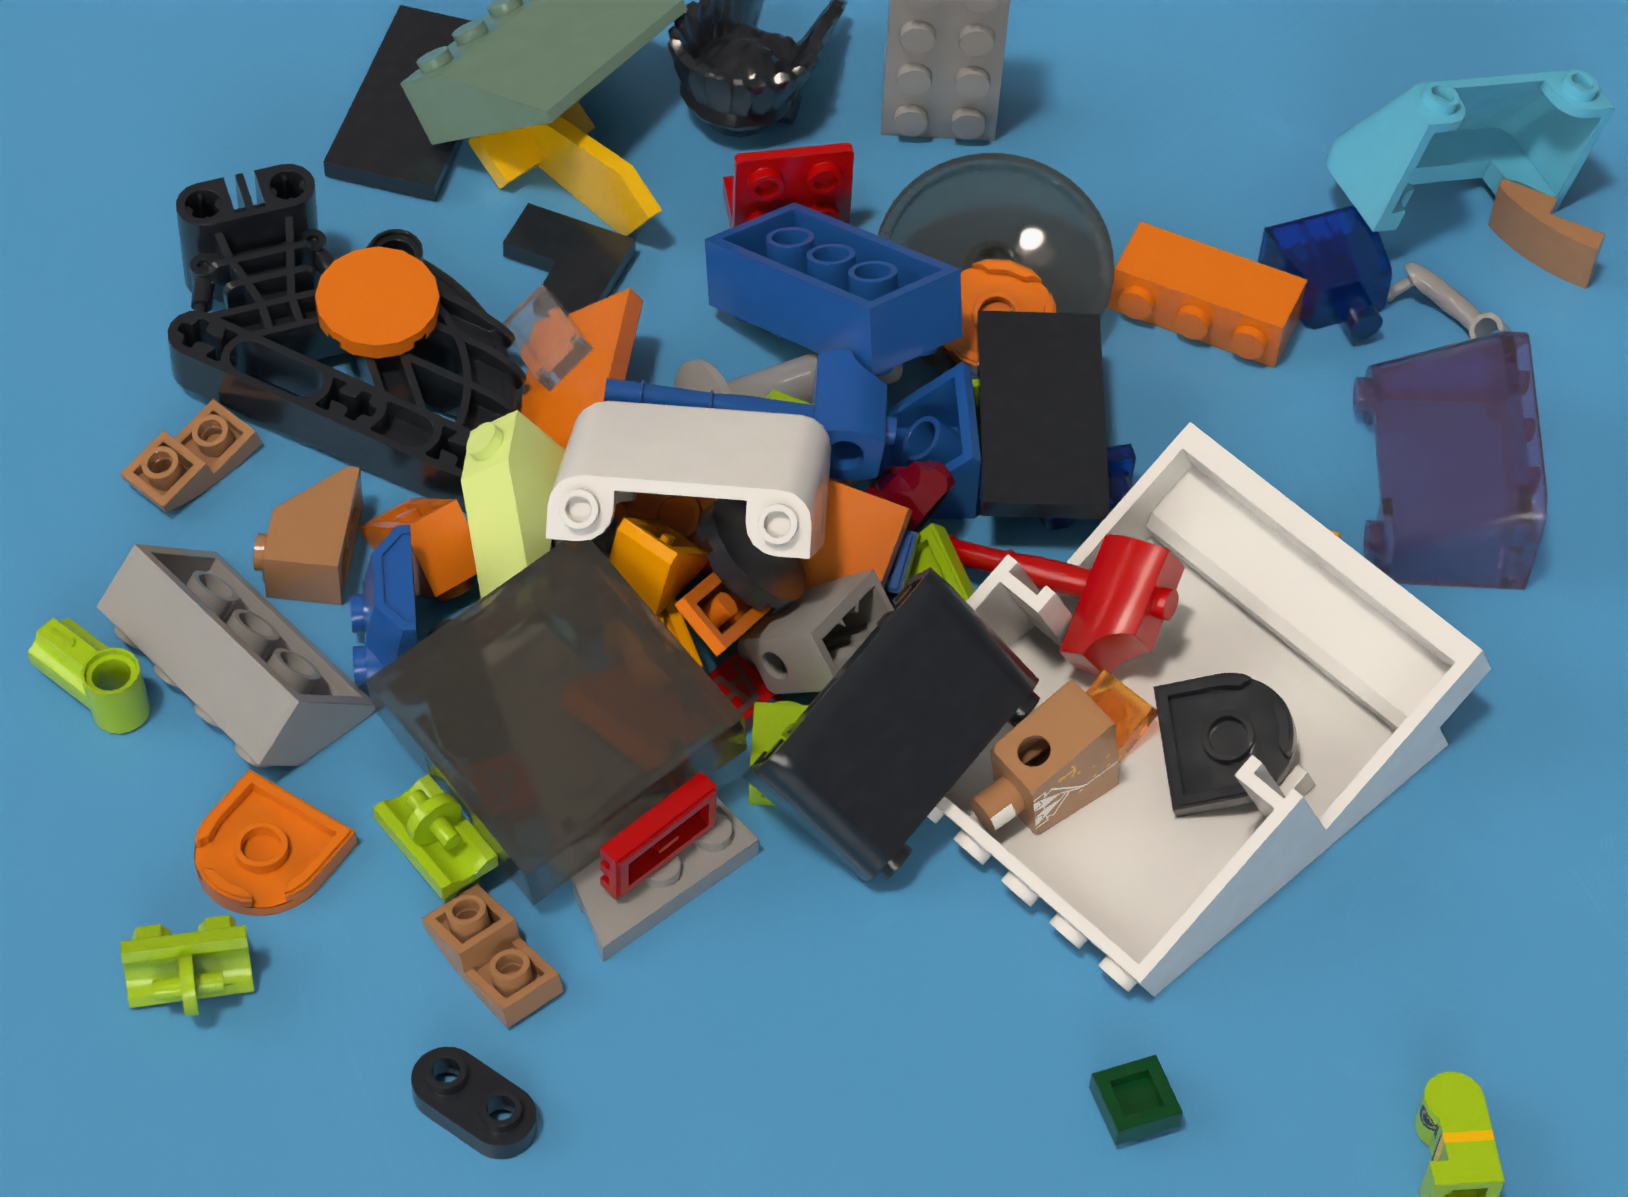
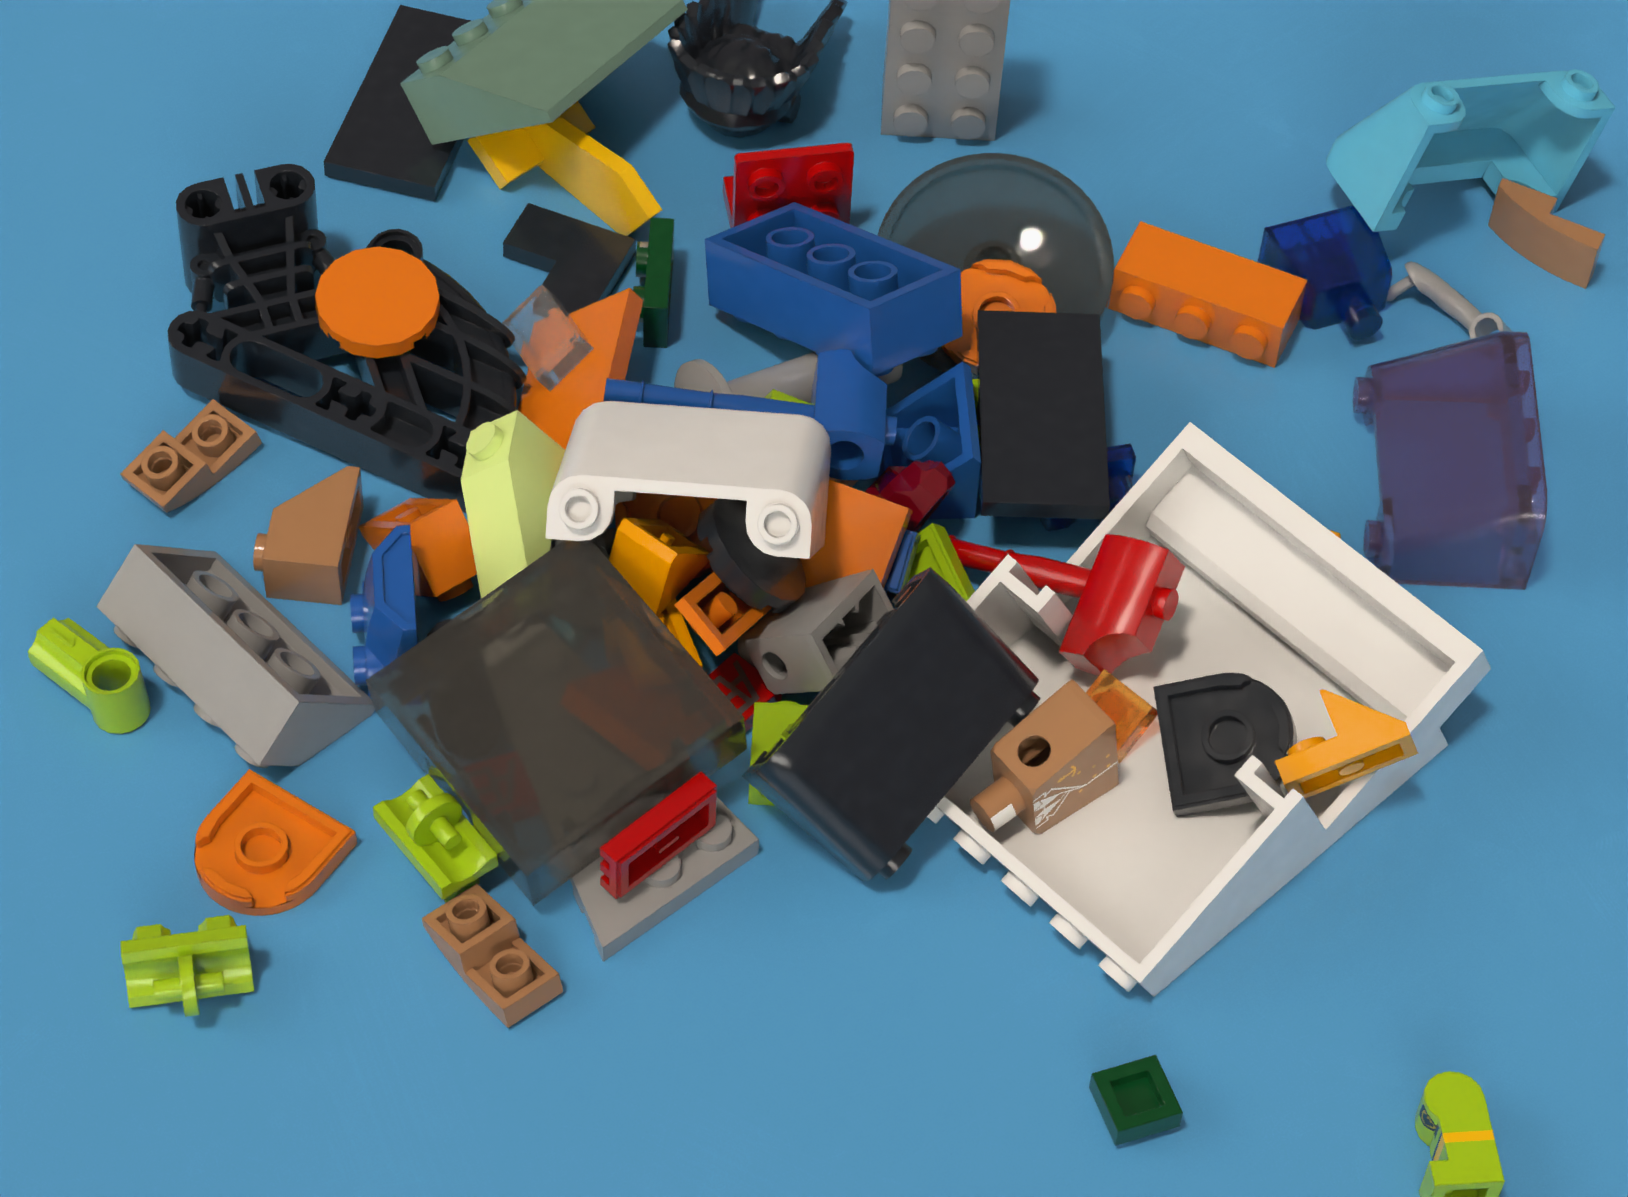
(468, 1101): black plate -> none
(655, 264): none -> dark green piece
(1362, 745): none -> light orange slope

